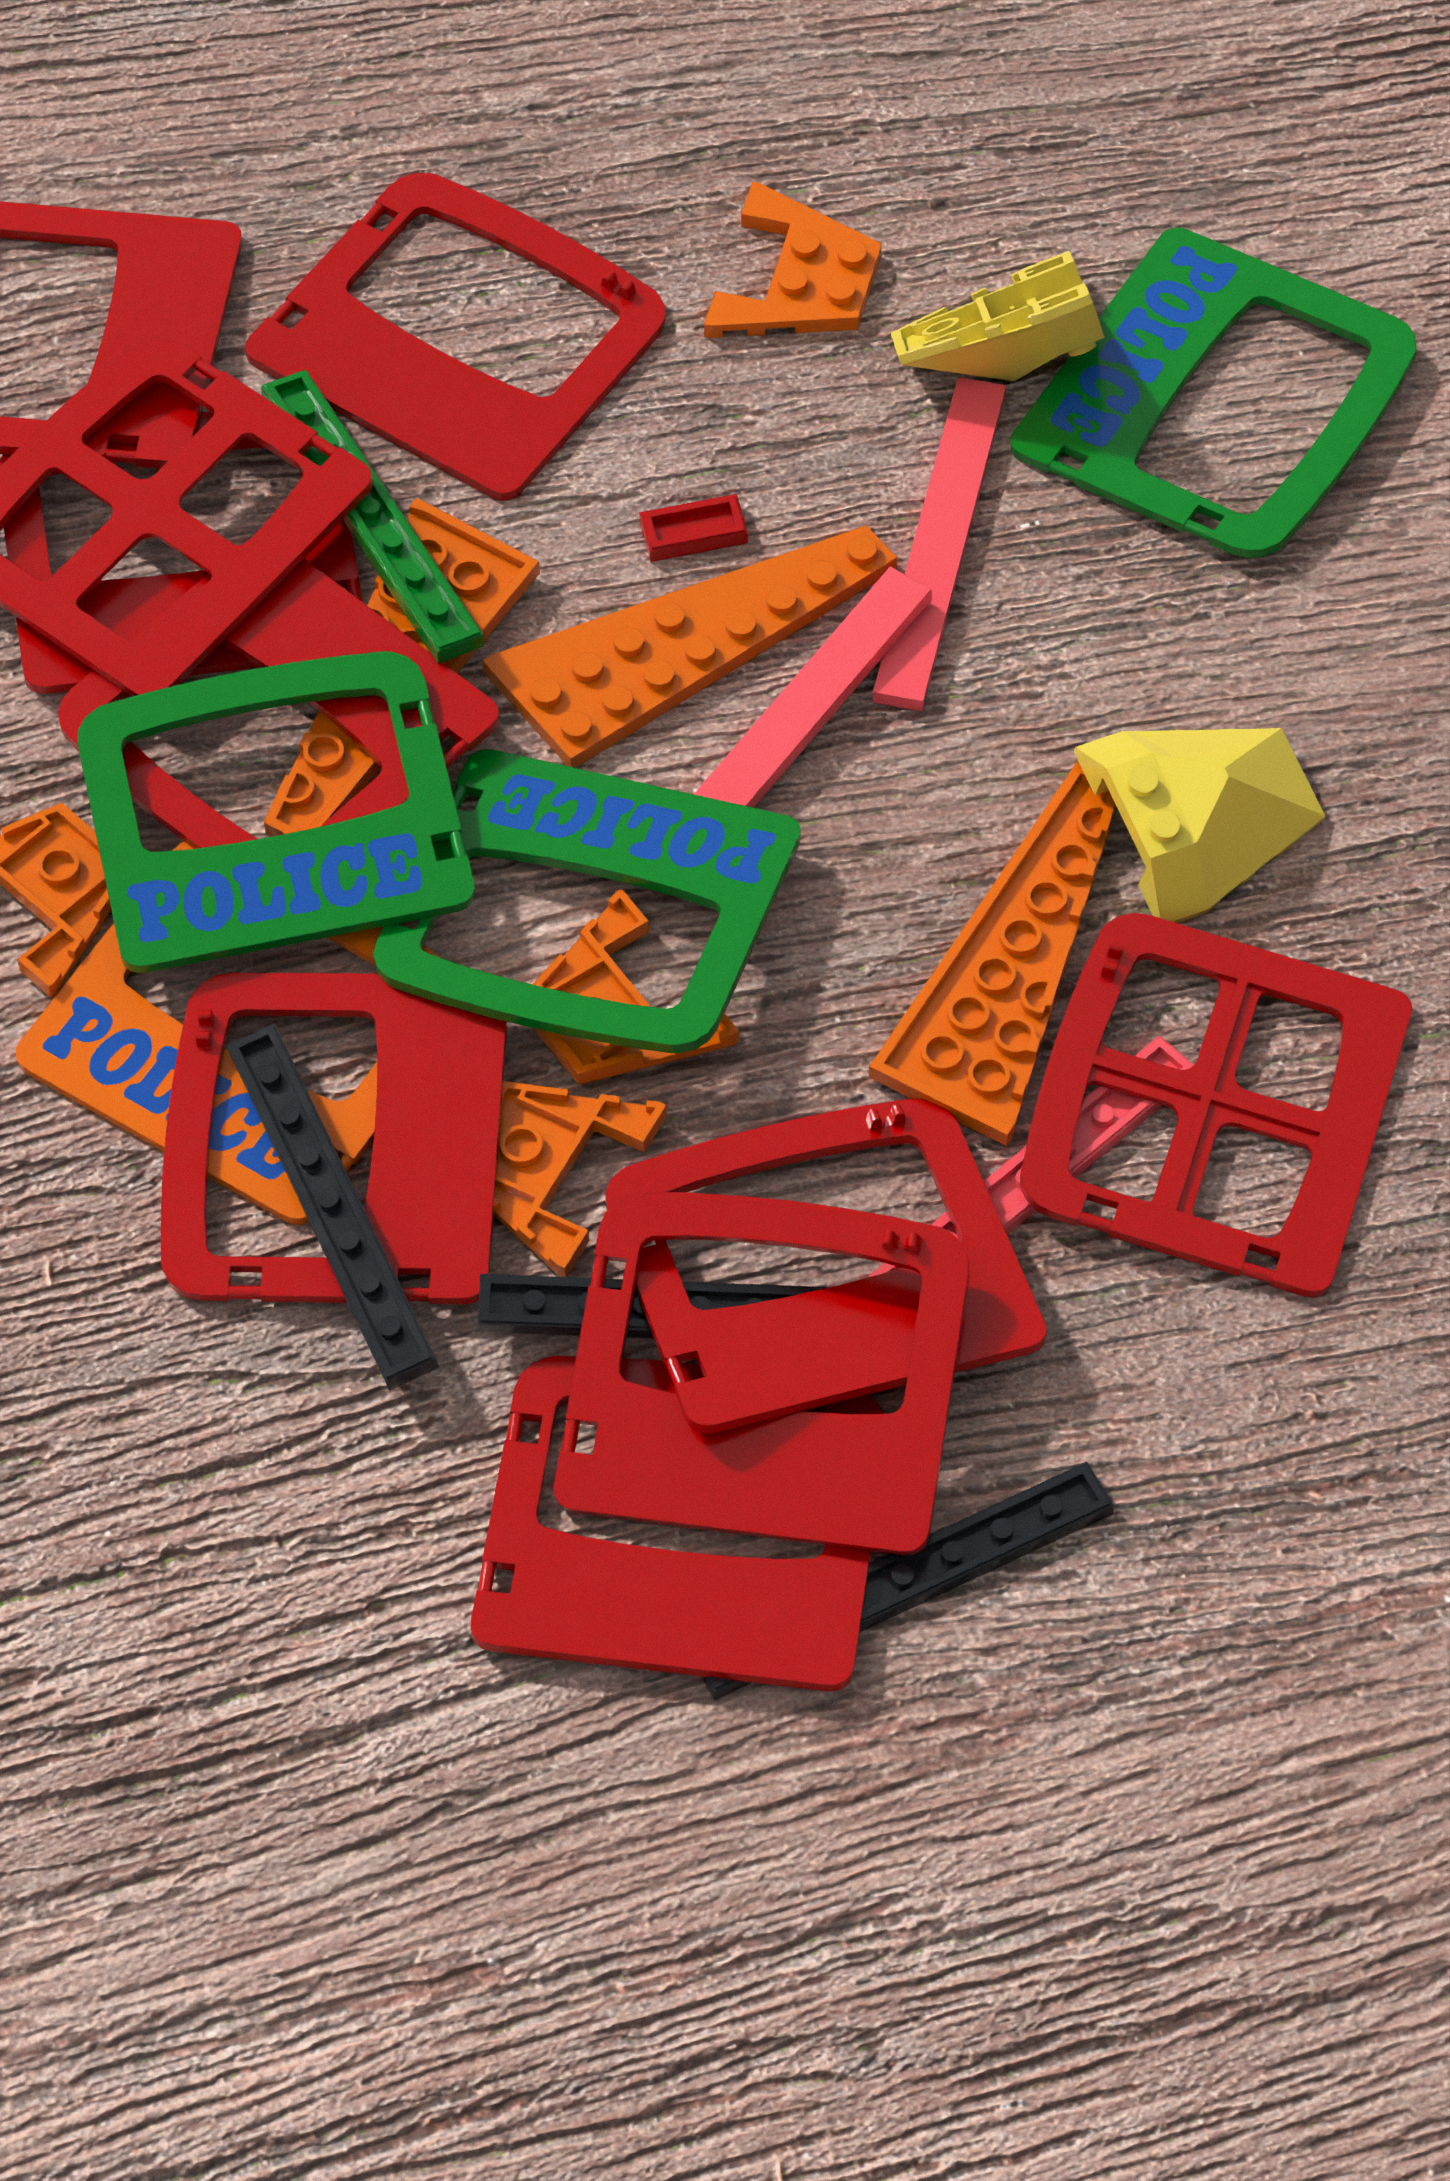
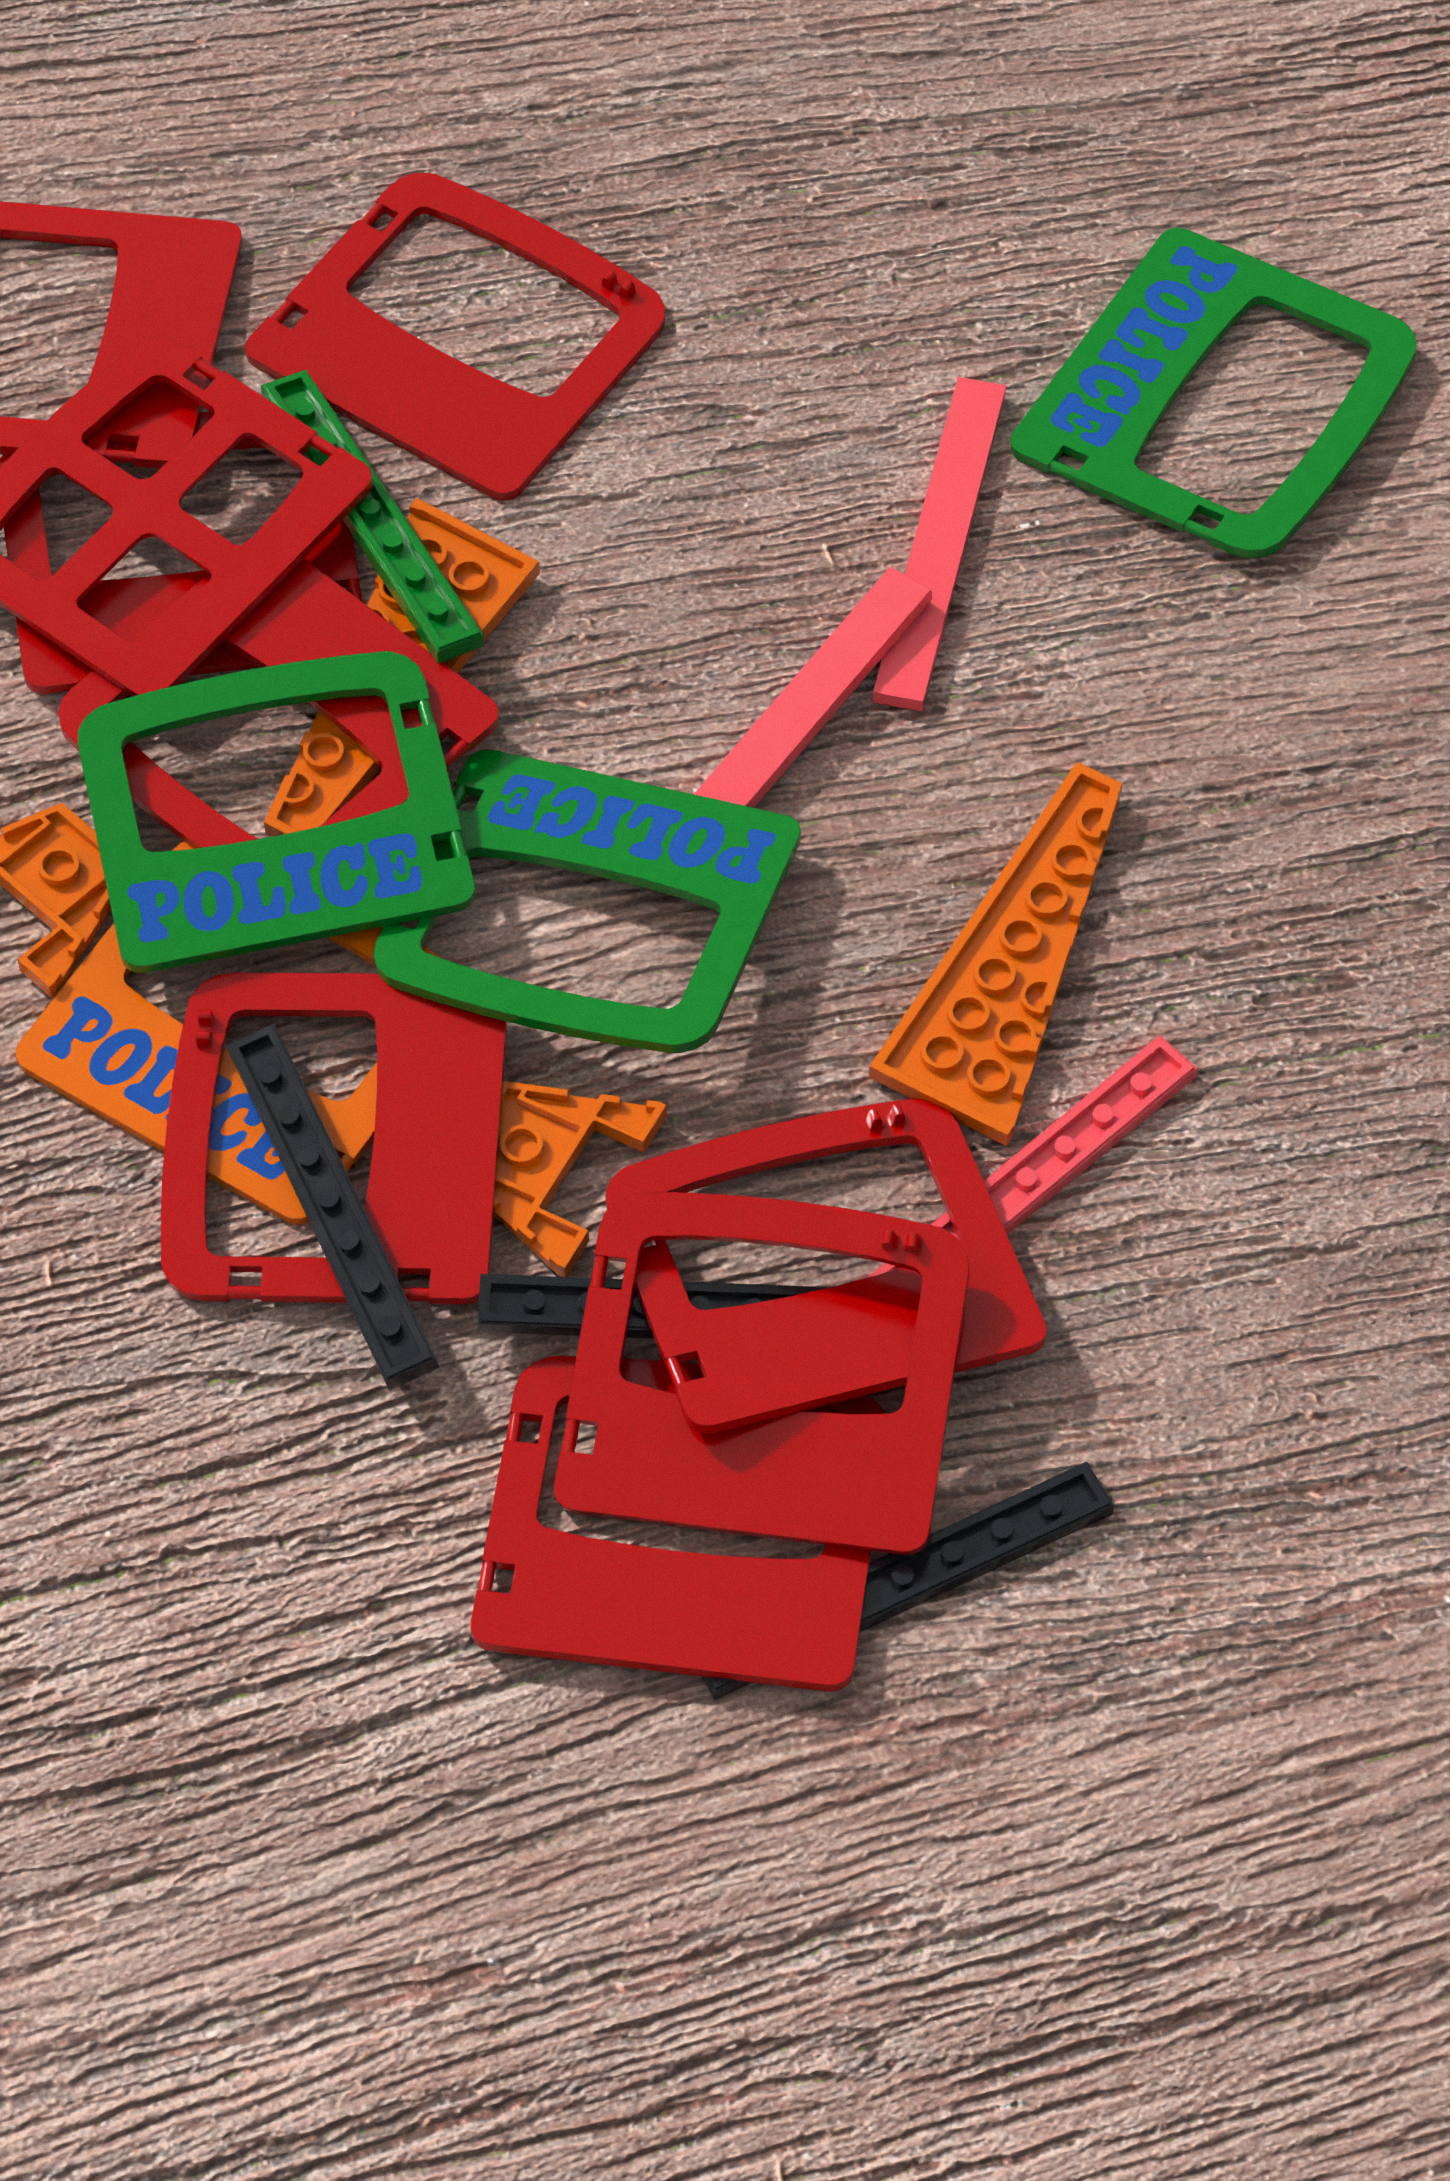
(593, 973): orange wing -> none
(633, 665): orange wing -> none
(693, 527): red tile -> none
(818, 277): orange wing -> none
(1007, 329): light yellow wedge -> none
(1202, 808): light yellow wedge -> none
(1209, 1099): red window -> none

